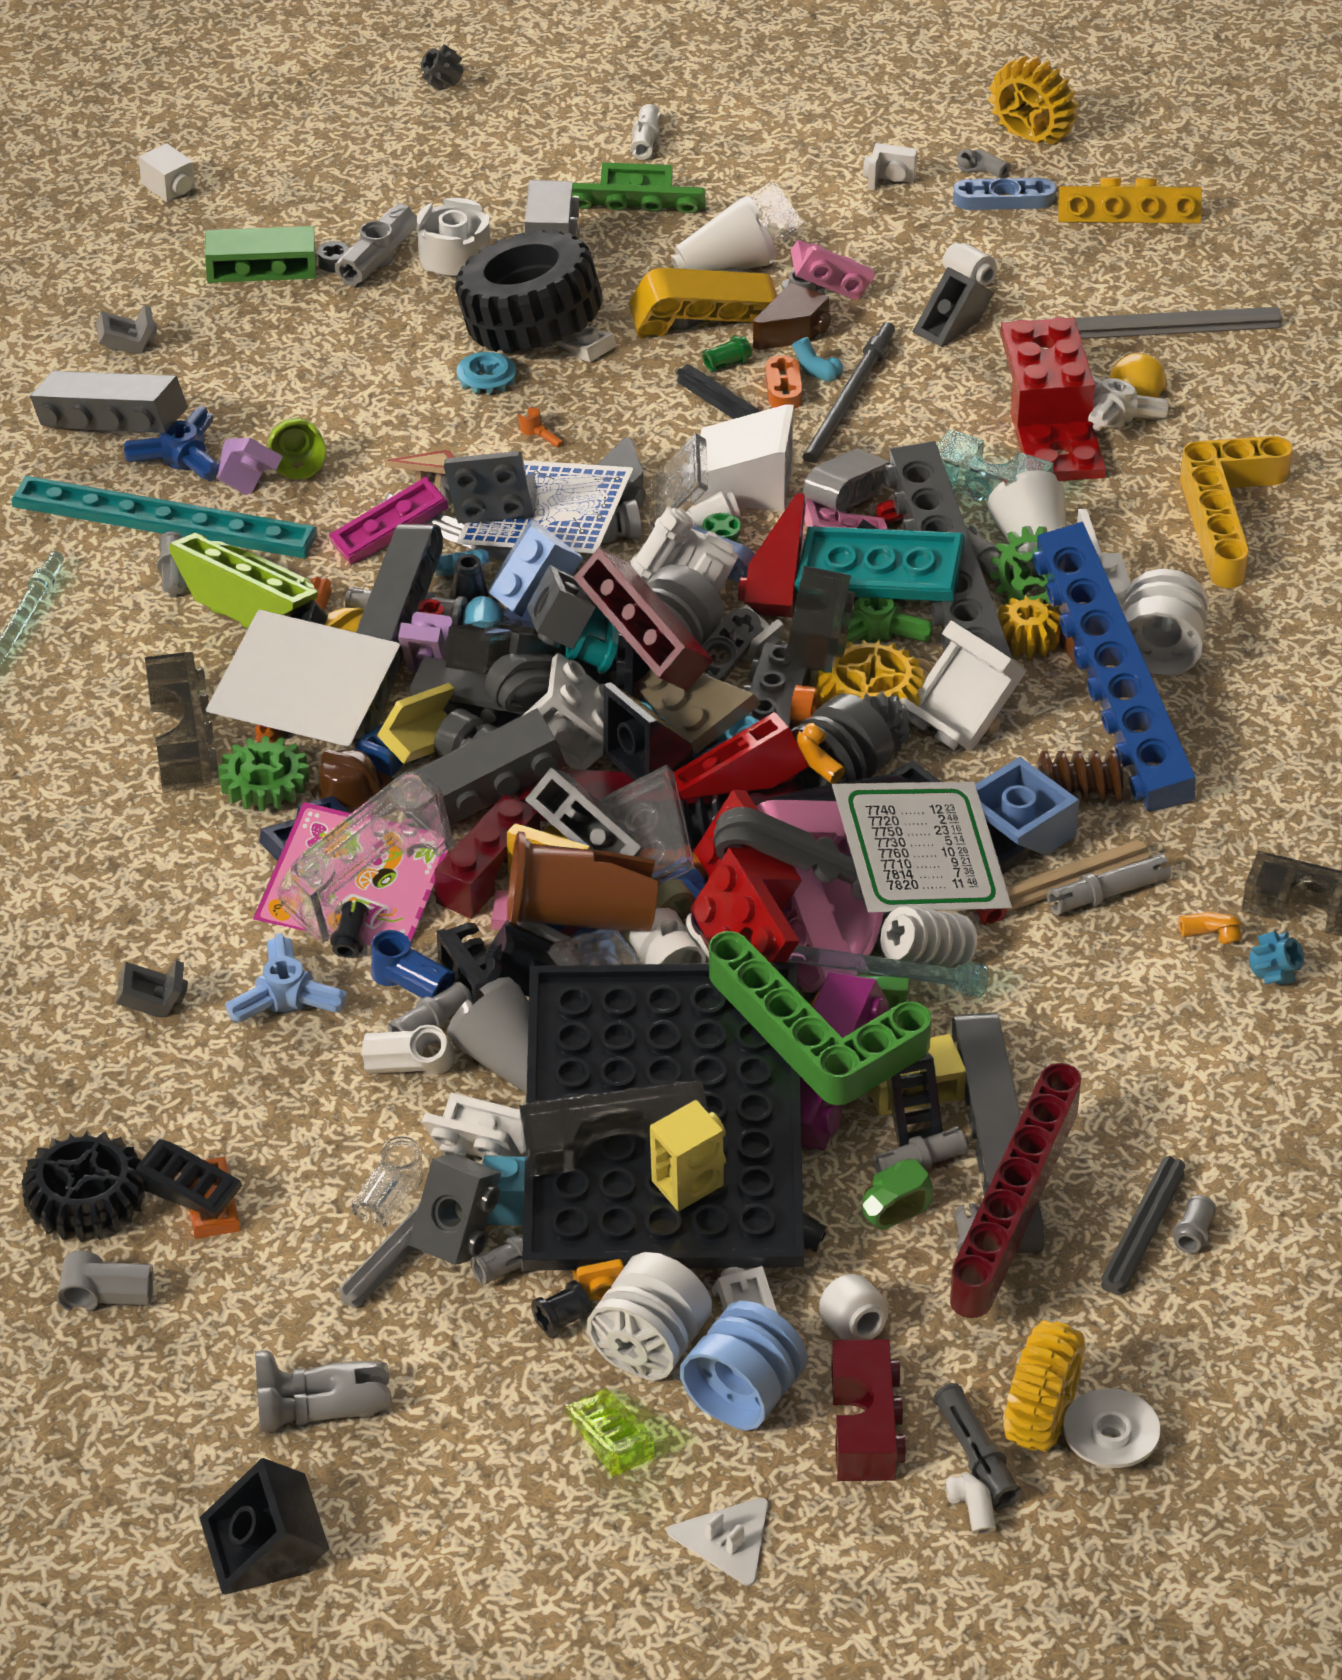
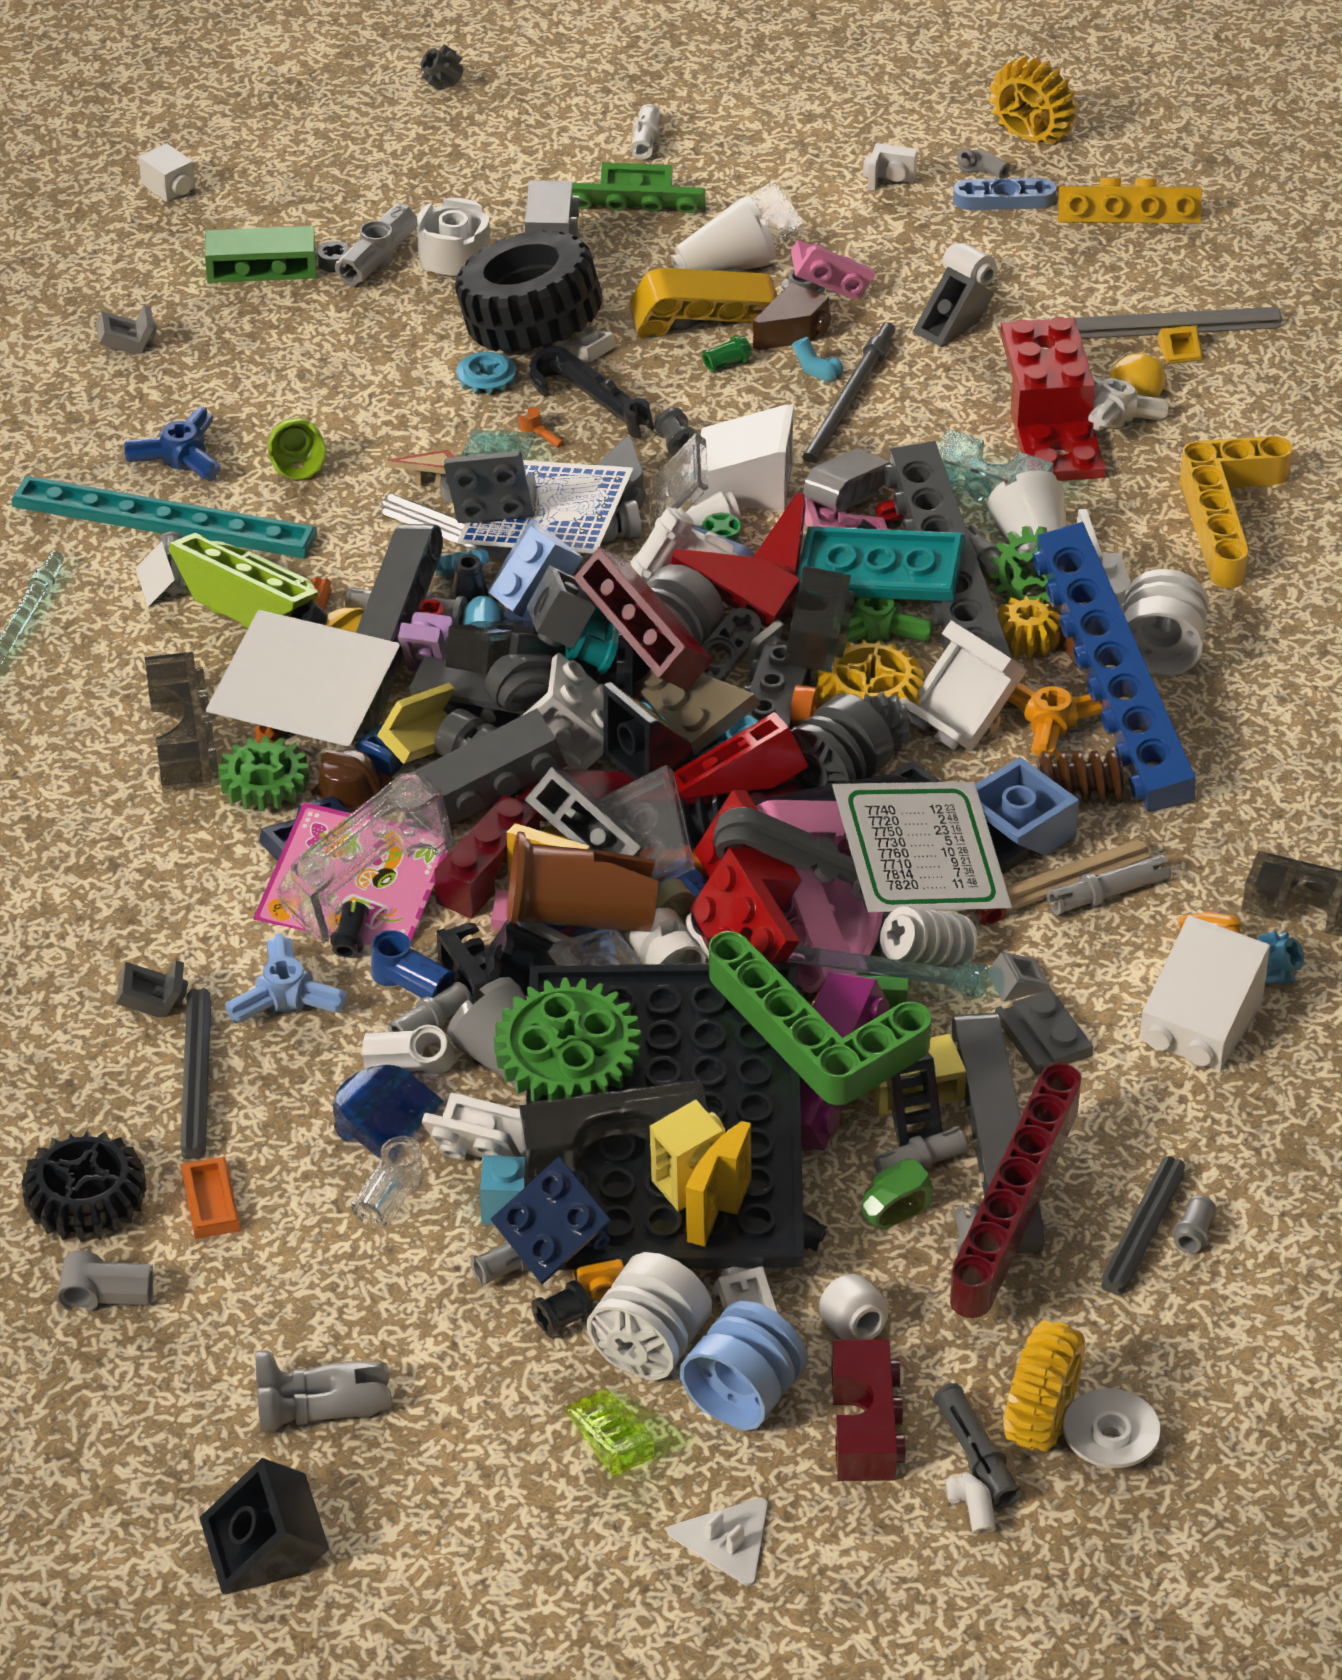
(109, 401): dark grey brick -> none
(155, 574): none -> white sticker
(164, 1164): black slope -> none
(195, 1074): none -> dark grey axle
(244, 462): lavender slope -> none
(375, 527): dark pink tile -> none
(379, 1264): light grey axle -> none
(381, 1105): none -> clear blue slope
(437, 1225): dark grey brick -> none
(501, 441): none -> clear light blue piece
(552, 1221): none -> dark blue hinge
(560, 361): none -> black piece
(567, 1041): none -> bright green gear
(669, 428): none -> dark grey bush
(714, 393): black axle -> none
(718, 1182): none -> yellow slope
(745, 581): none -> red slope
(777, 382): orange beam -> none
(816, 757): light orange arm -> none
(1017, 976): none -> light grey slope
(1044, 1031): none -> dark grey plate
(1051, 713): none -> light orange bush
(1180, 344): none -> yellow slope
(1206, 993): none -> white slope

